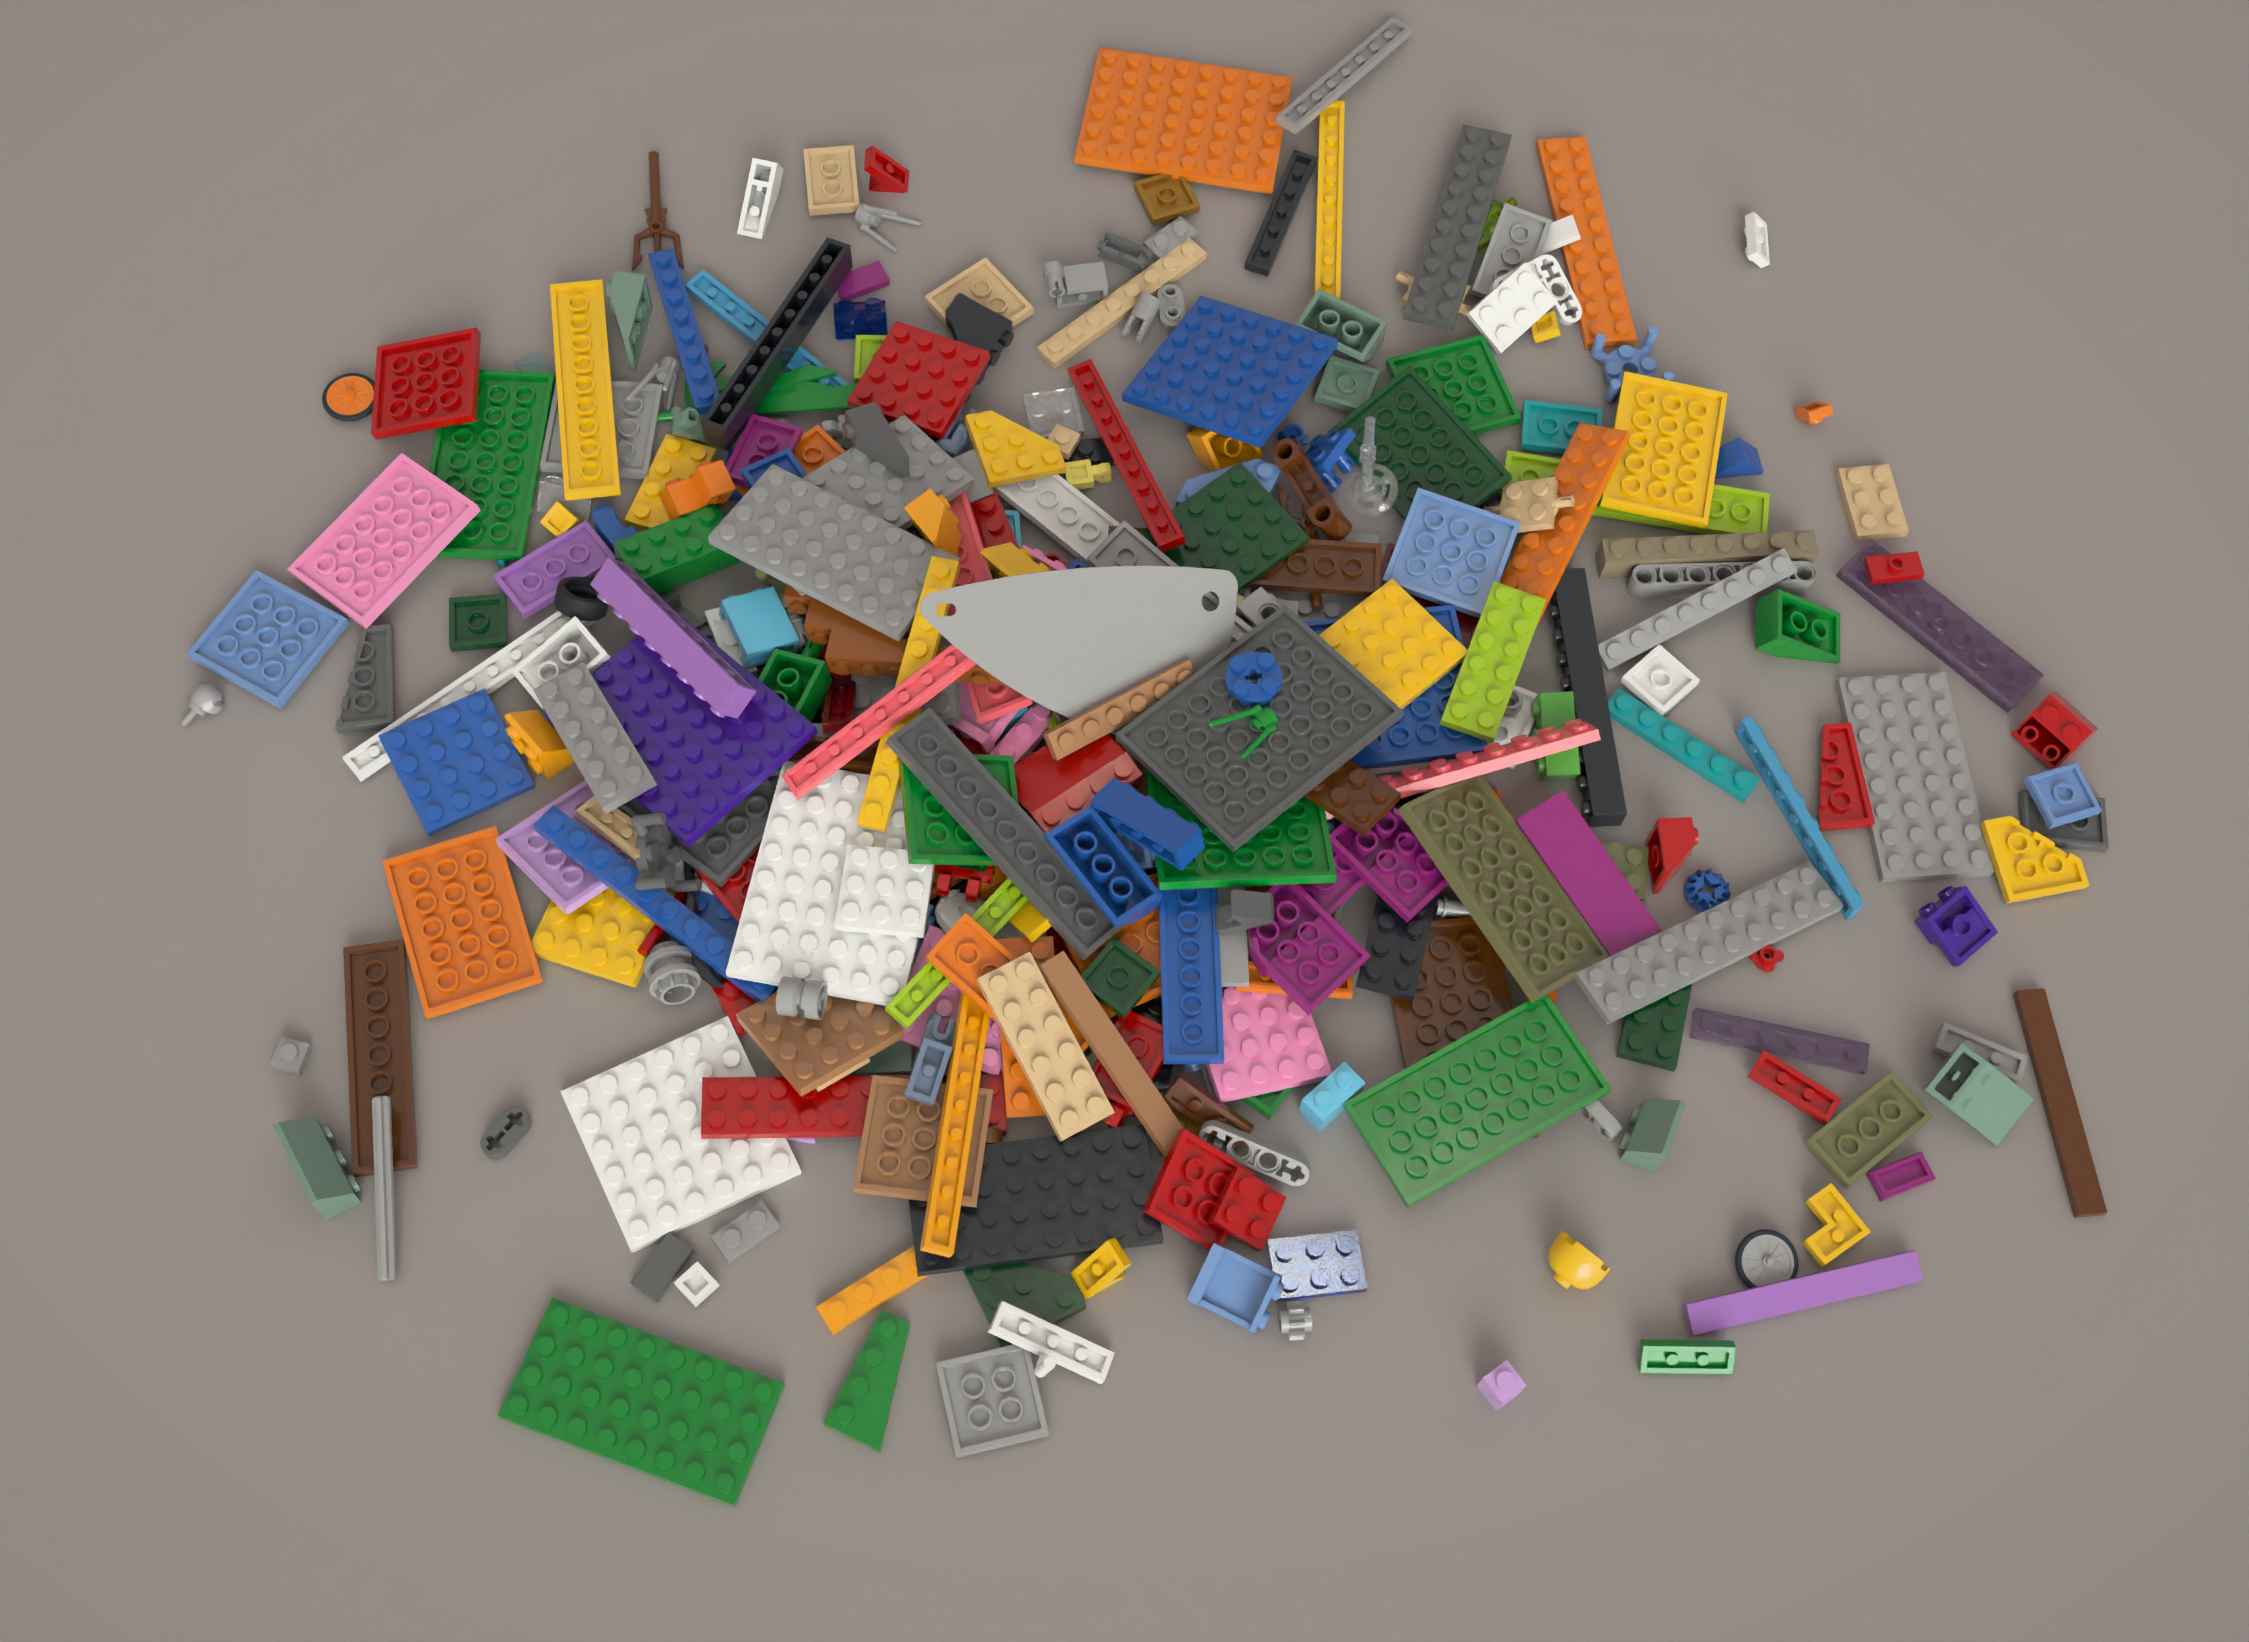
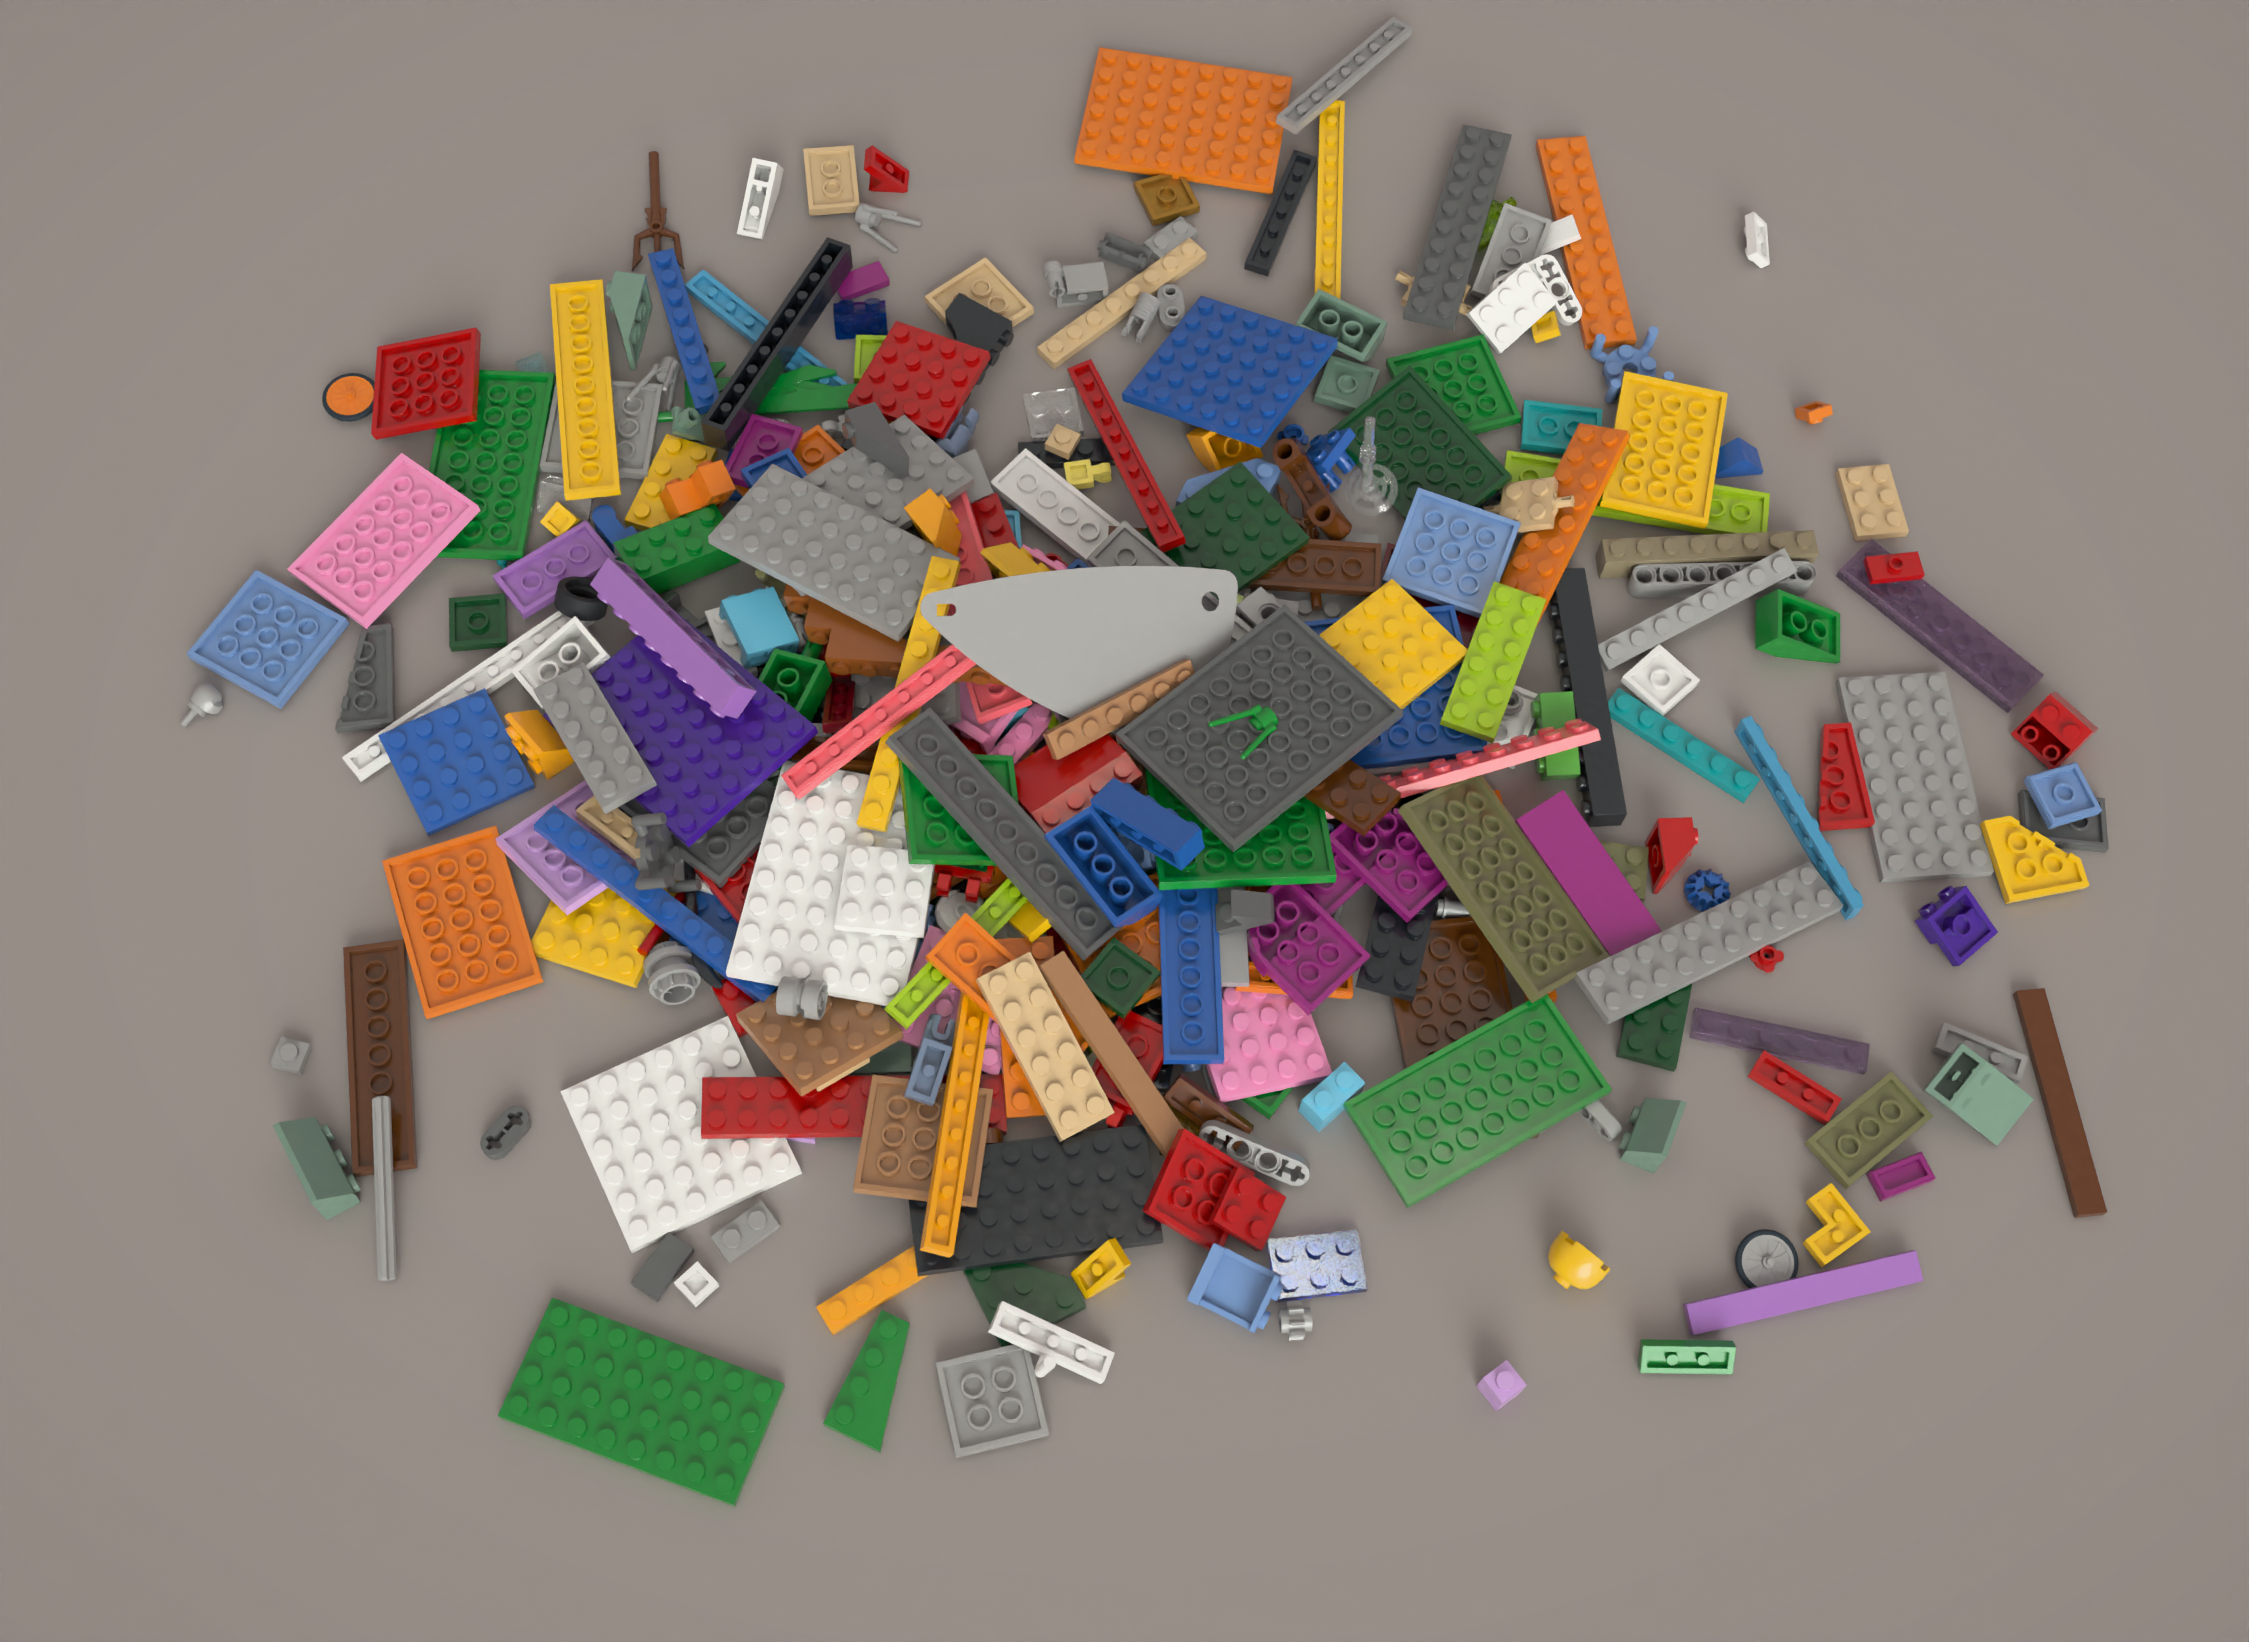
(1010, 451): yellow plate -> none
(1256, 664): blue plate -> none

